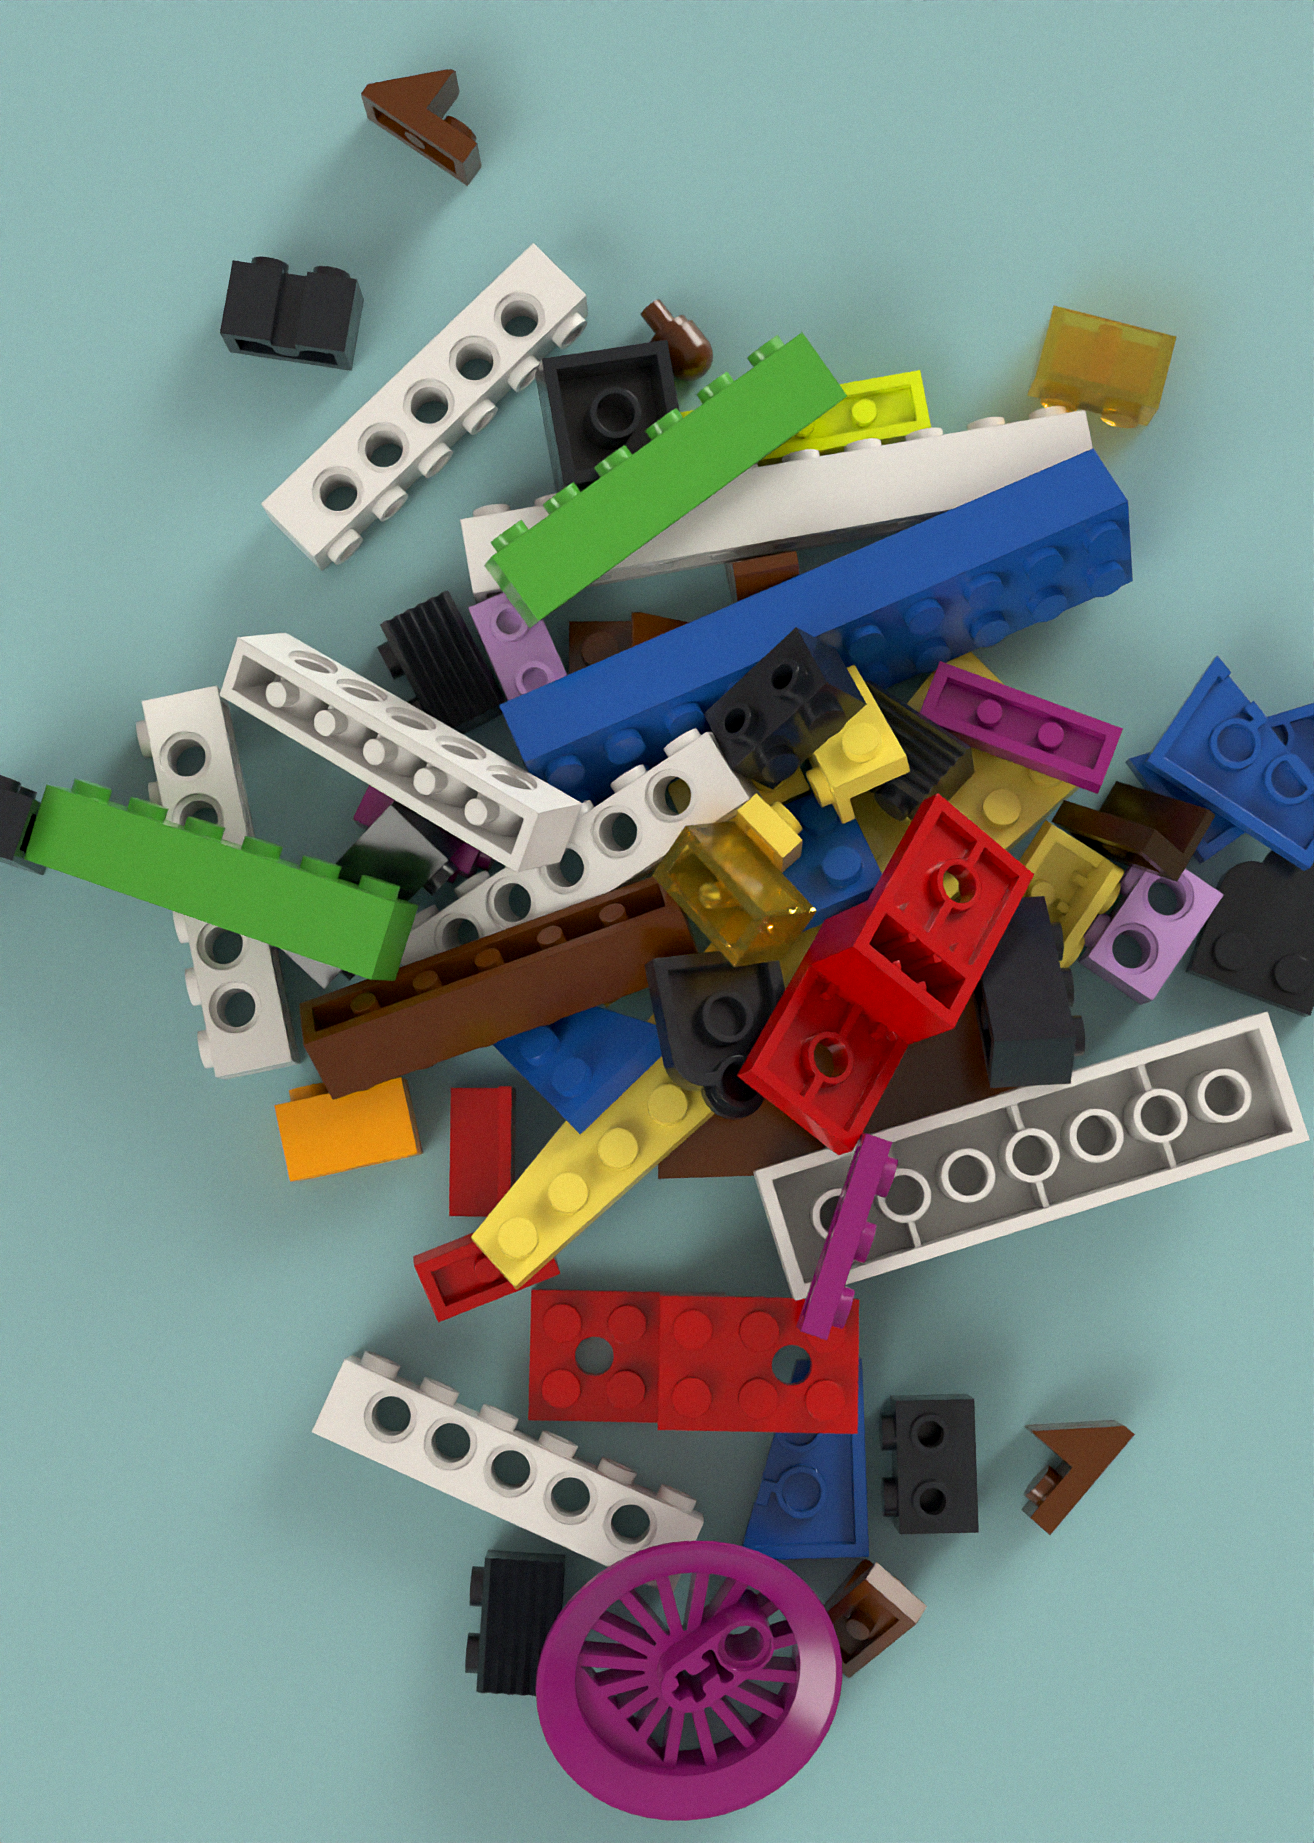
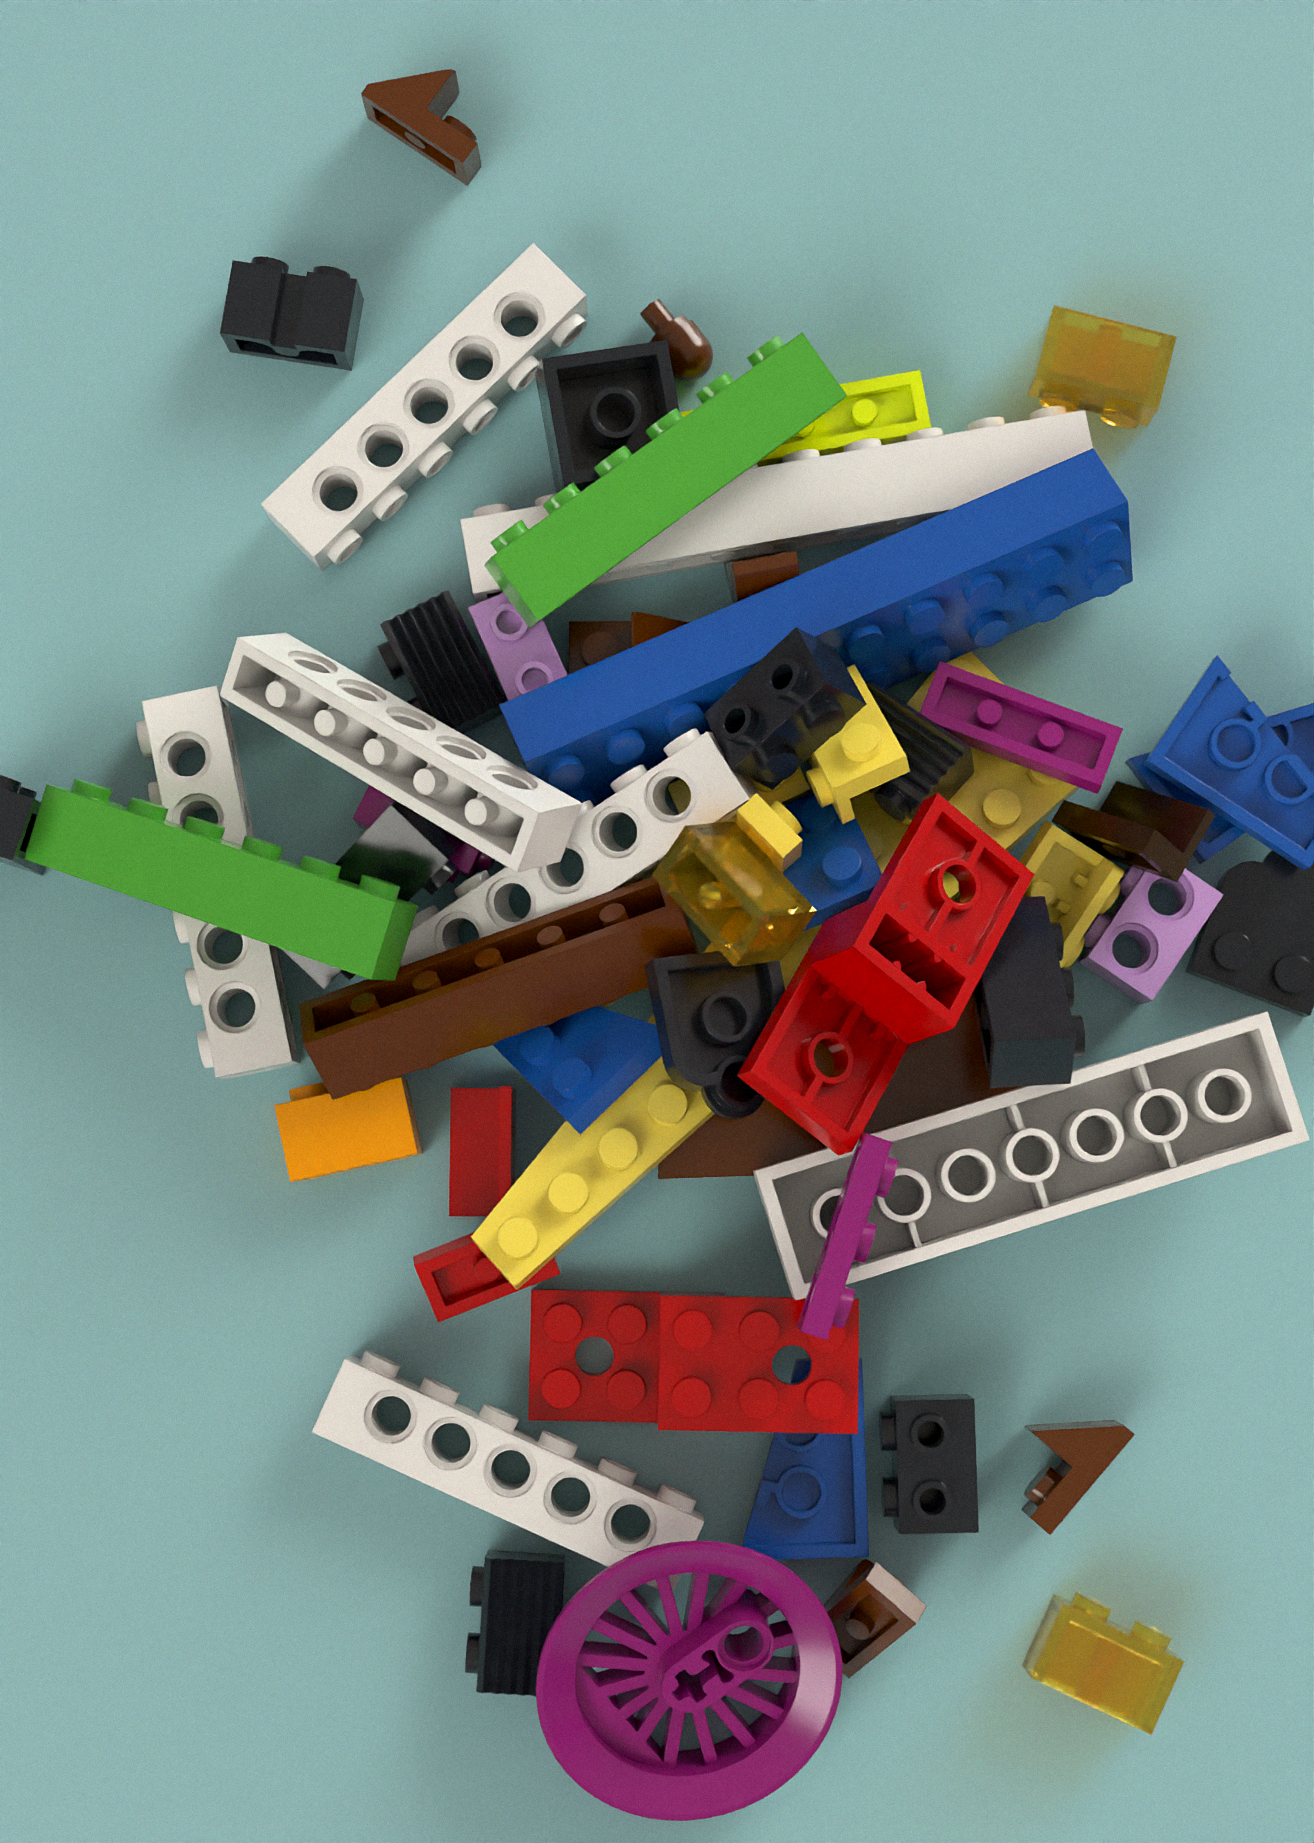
(1104, 1662): none -> clear yellow brick

